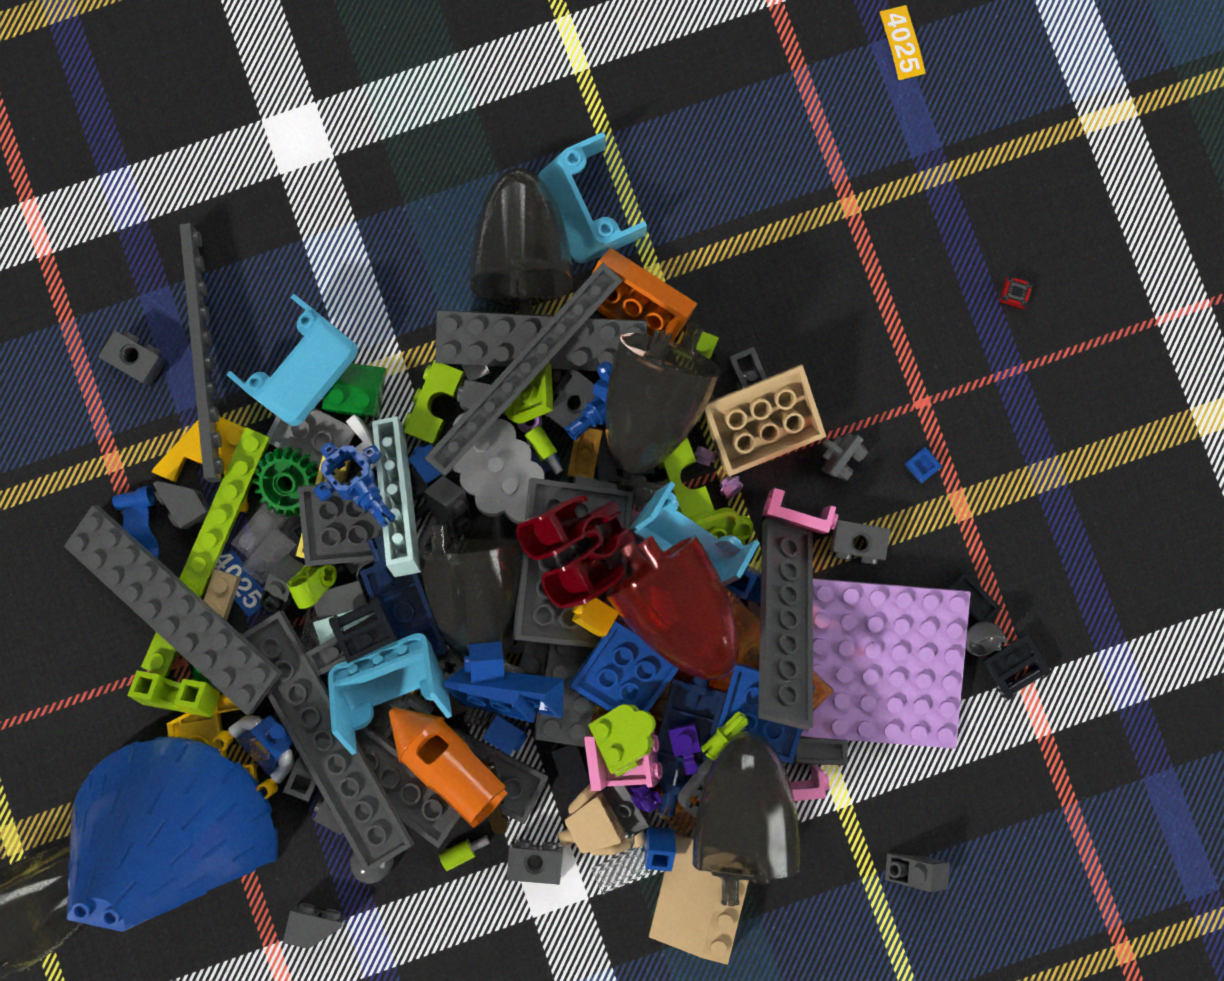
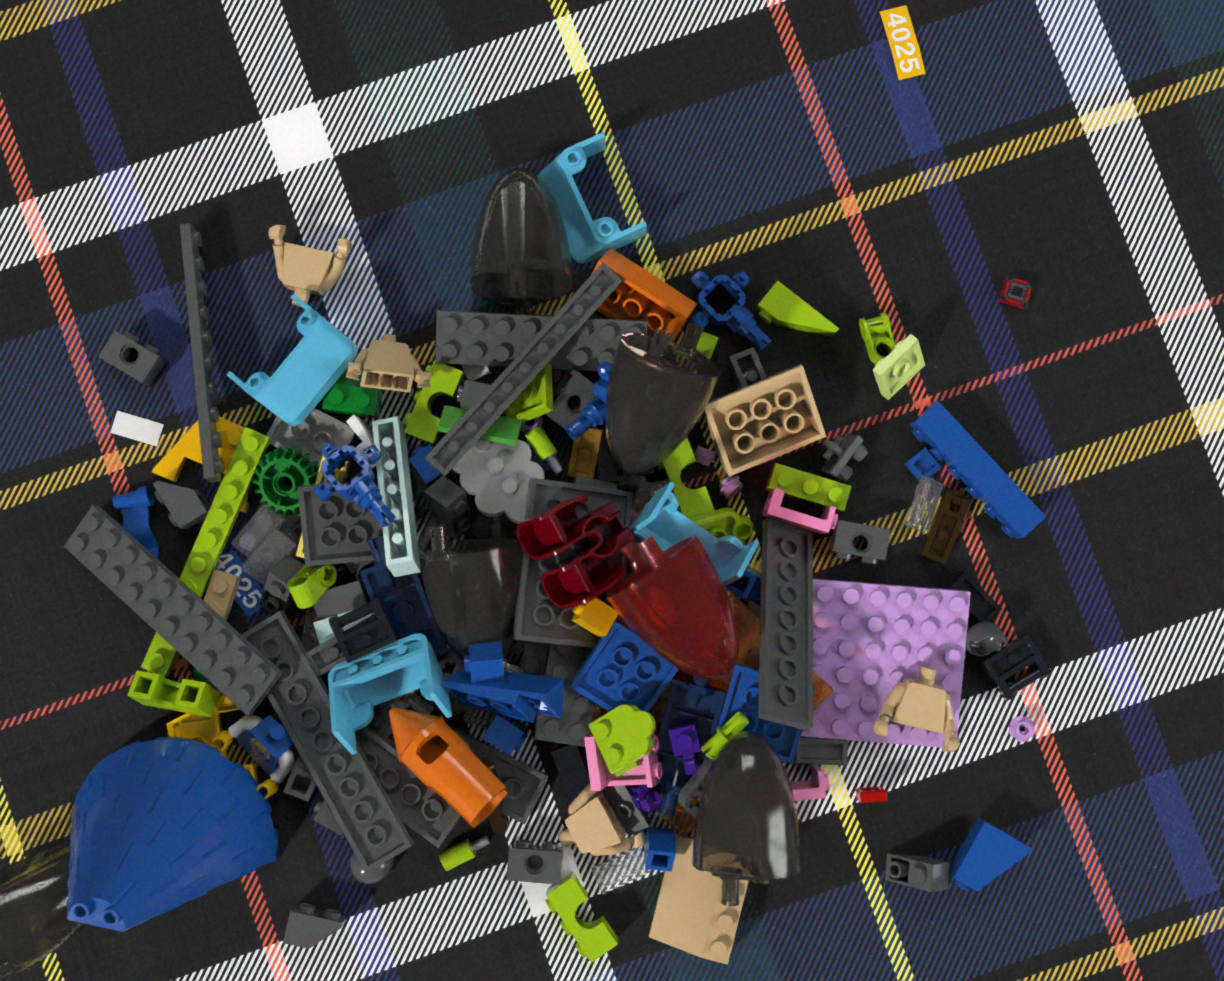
(137, 428): none -> white sticker
(307, 268): none -> tan torso
(388, 366): none -> tan torso
(503, 430): none -> bright green tile
(592, 937): none -> lime arch
(738, 318): none -> blue piece
(790, 311): none -> lime slope
(808, 487): none -> lime arch
(871, 794): none -> red tile
(877, 333): none -> lime piece
(899, 366): none -> yellowish green plate
(921, 706): none -> tan torso
(924, 504): none -> clear plate
(945, 527): none -> dark brown plate
(977, 471): none -> blue brick
(985, 856): none -> blue slope
(1014, 728): none -> lavender plate

